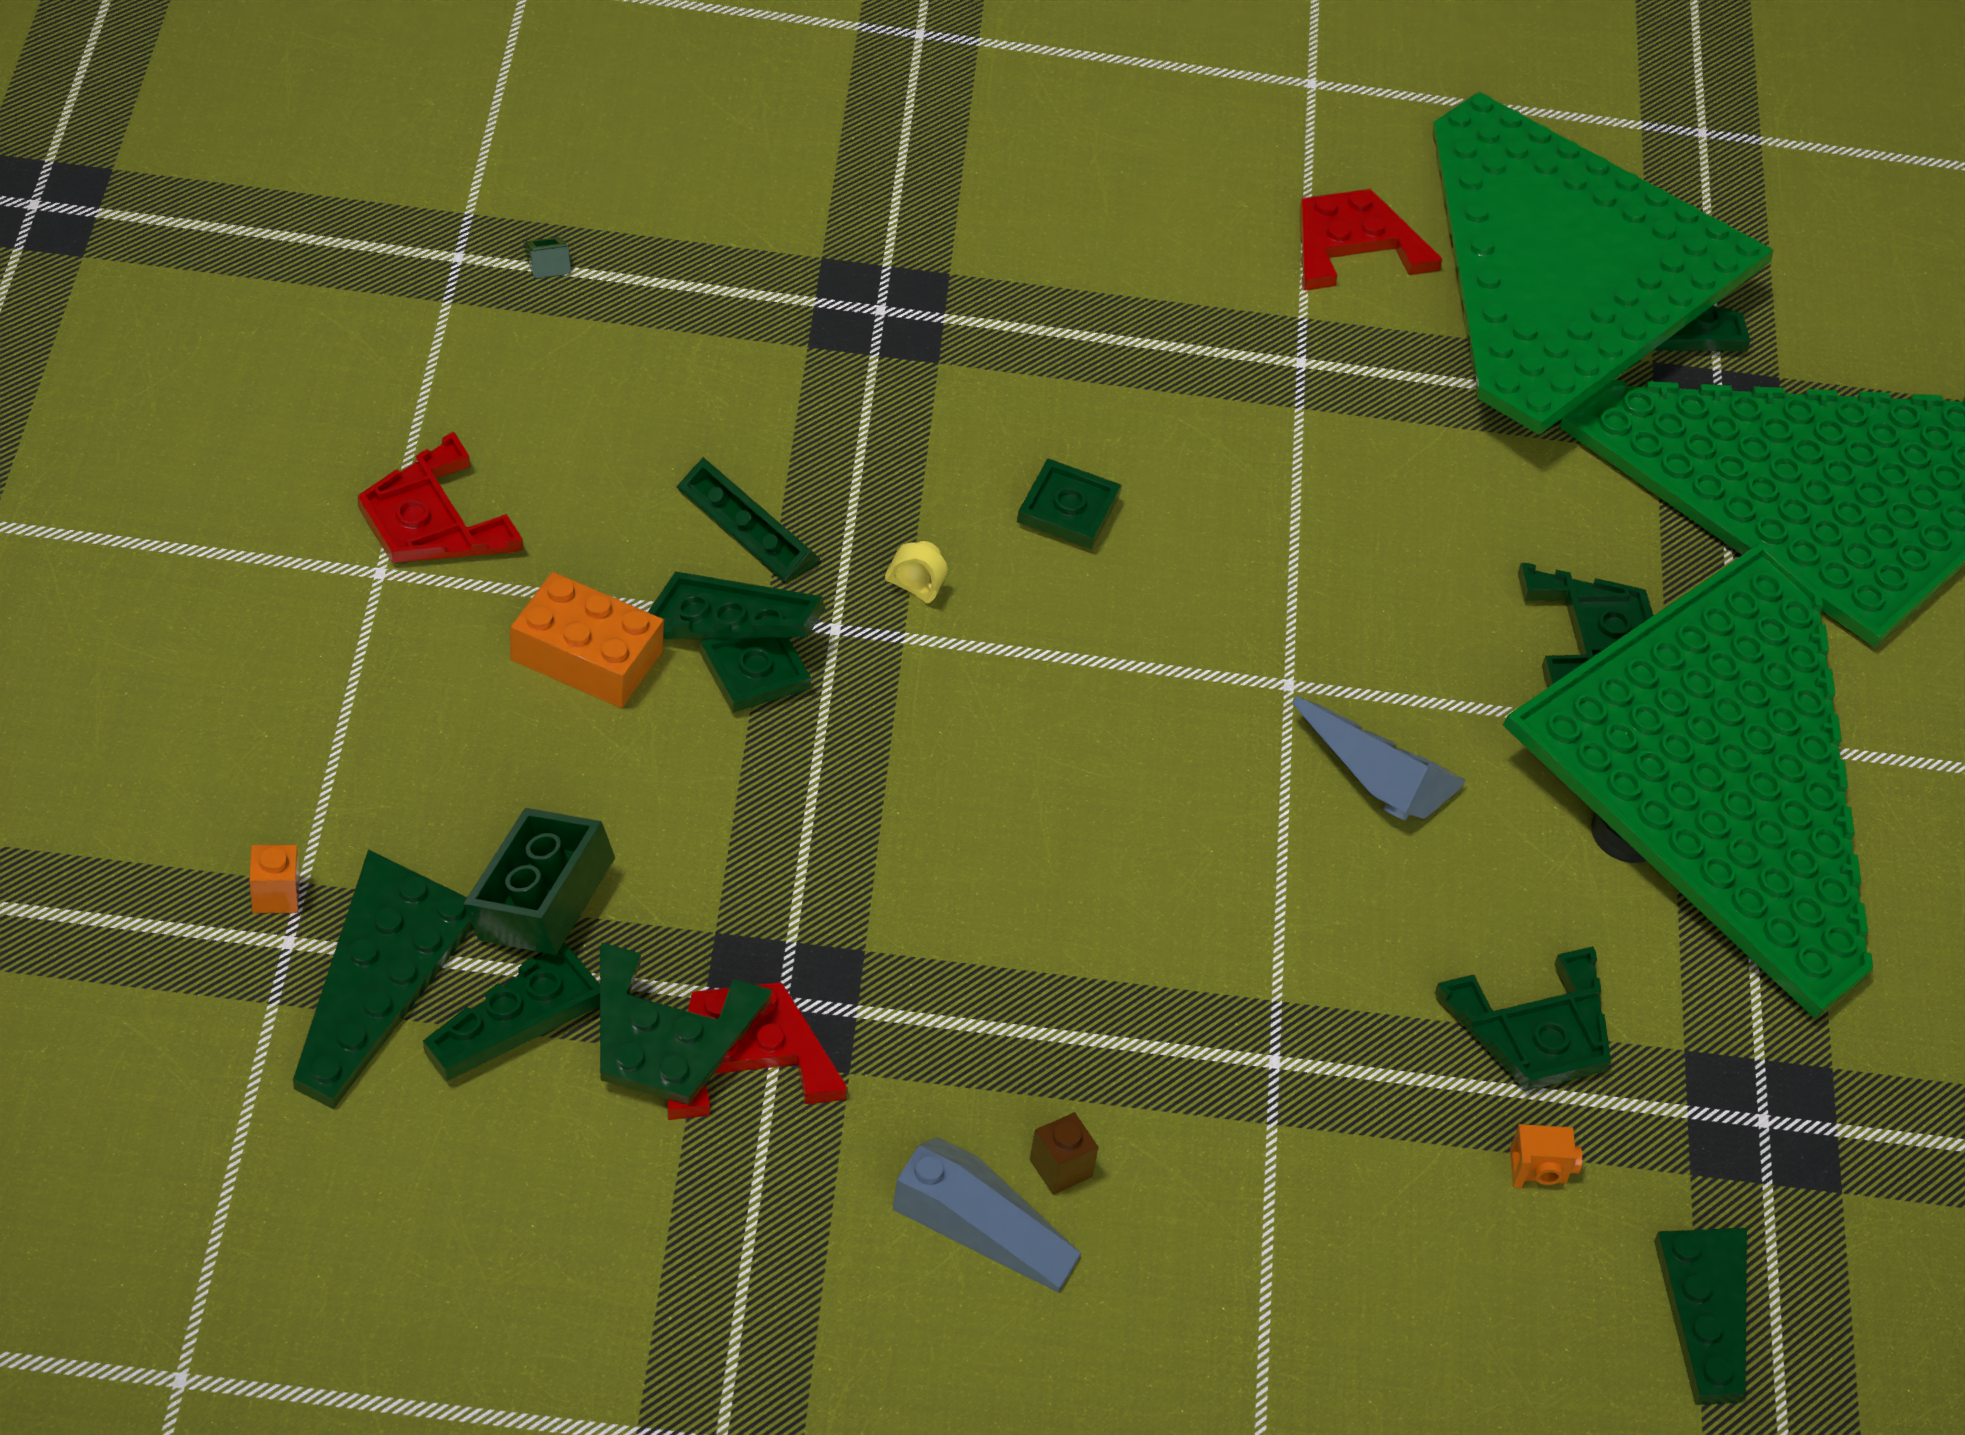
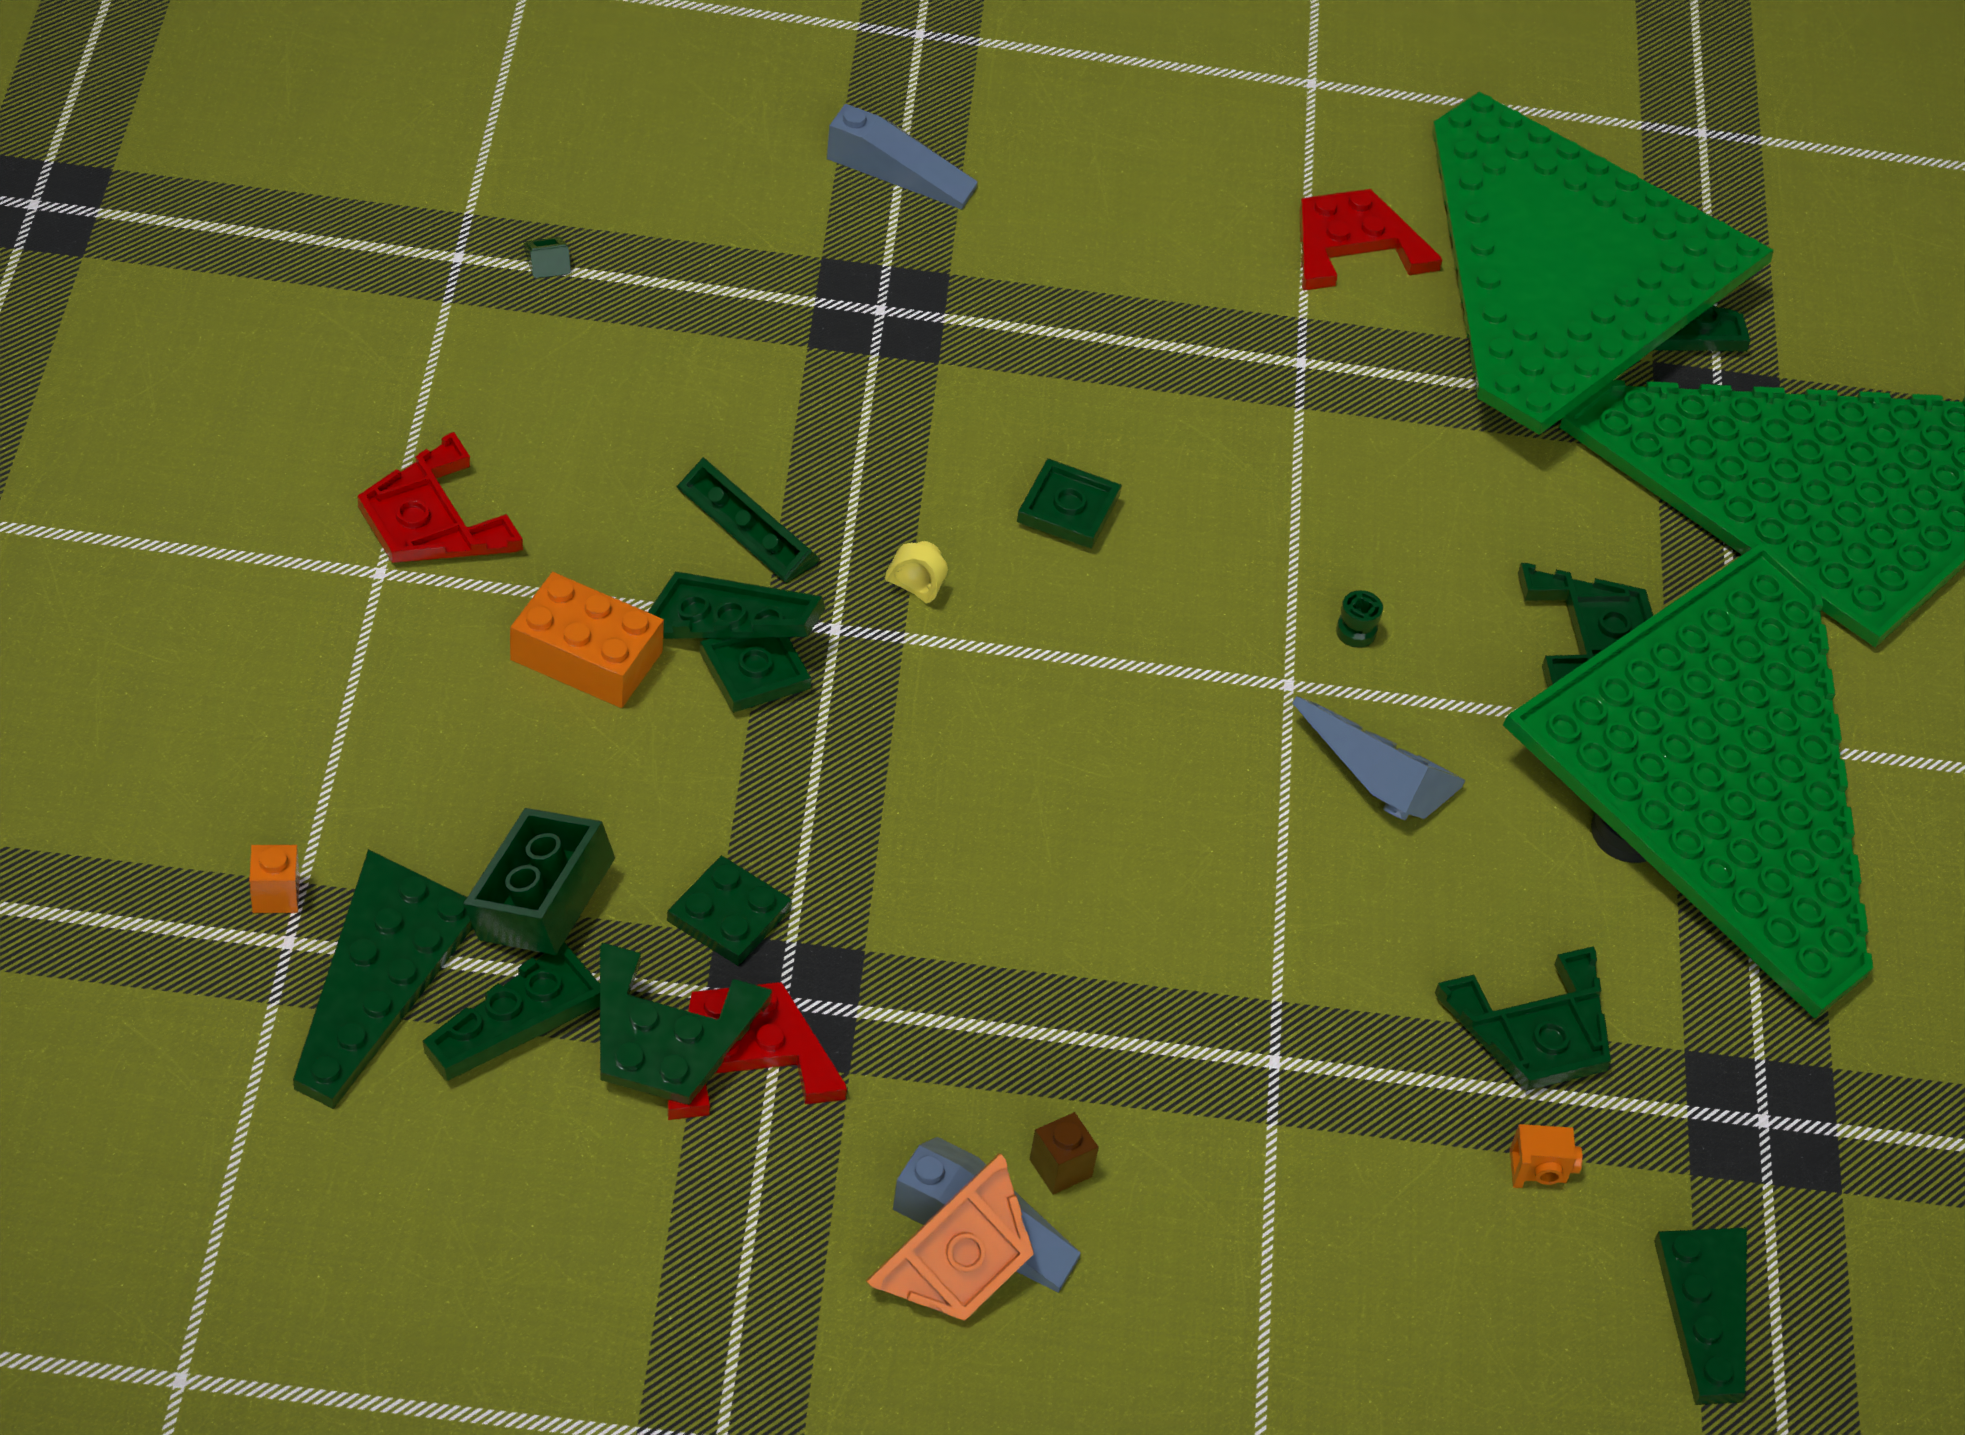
(729, 910): none -> dark green plate
(891, 154): none -> sand blue wedge
(962, 1248): none -> orange wing
(1359, 619): none -> dark green wheel

